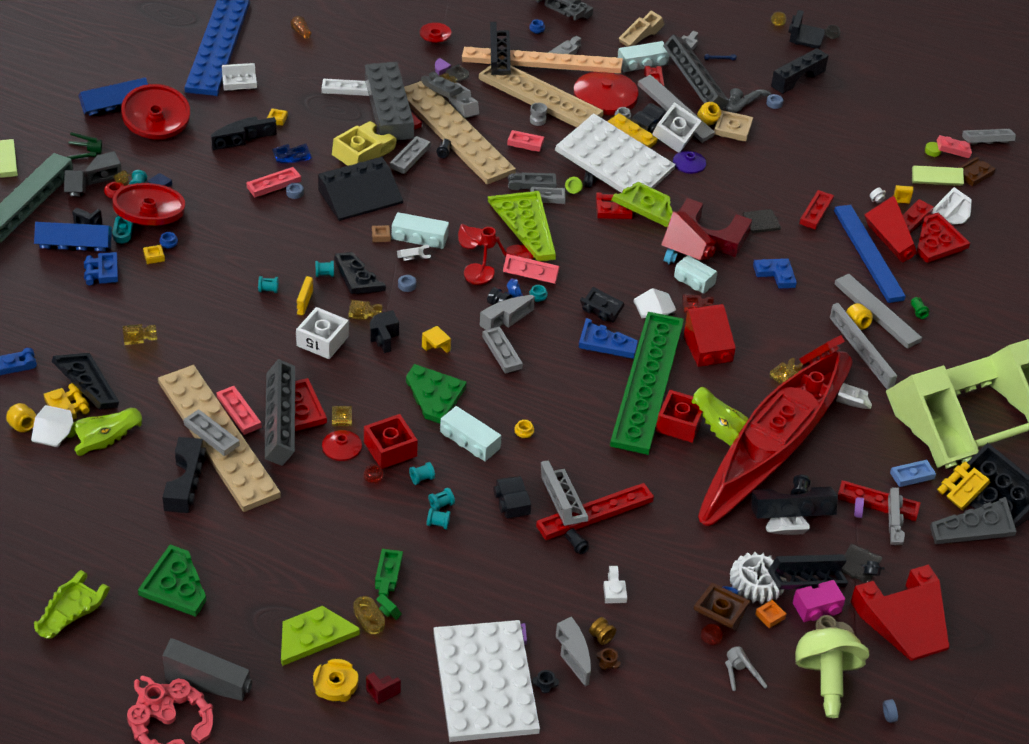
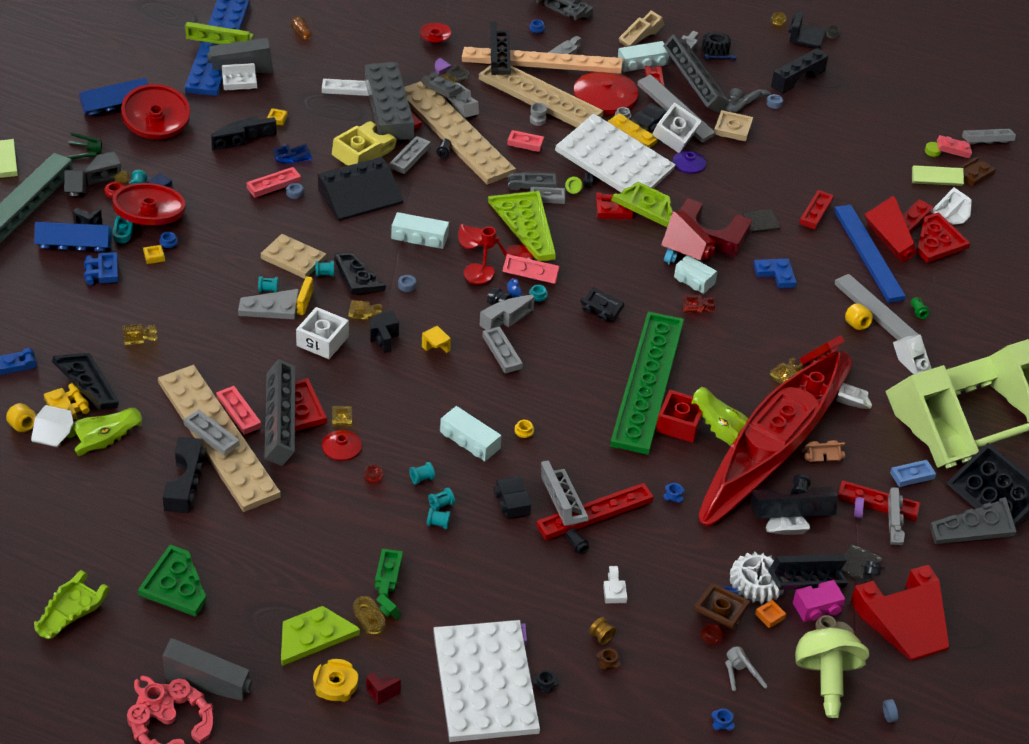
(215, 34): none -> lime fence
(243, 52): none -> dark grey slope
(270, 305): none -> light grey wing
(293, 256): none -> tan plate
(381, 233): medium nougat tile -> none
(390, 441): red brick -> none
(408, 254): white plate -> none
(434, 391): green plate -> none
(574, 649): light grey slope -> none
(602, 340): blue wing -> none
(654, 301): white slope -> none
(674, 492): none -> blue plate
(709, 113): yellow head -> none
(709, 335): red slope -> none
(716, 43): none -> black tyre
(722, 714): none -> blue plate
(831, 449): none -> nougat hinge
(863, 346): light grey tile -> none
(877, 195): white plate -> none
(903, 194): yellow tile -> none
(912, 354): none -> white slope
(968, 488): yellow plate -> none

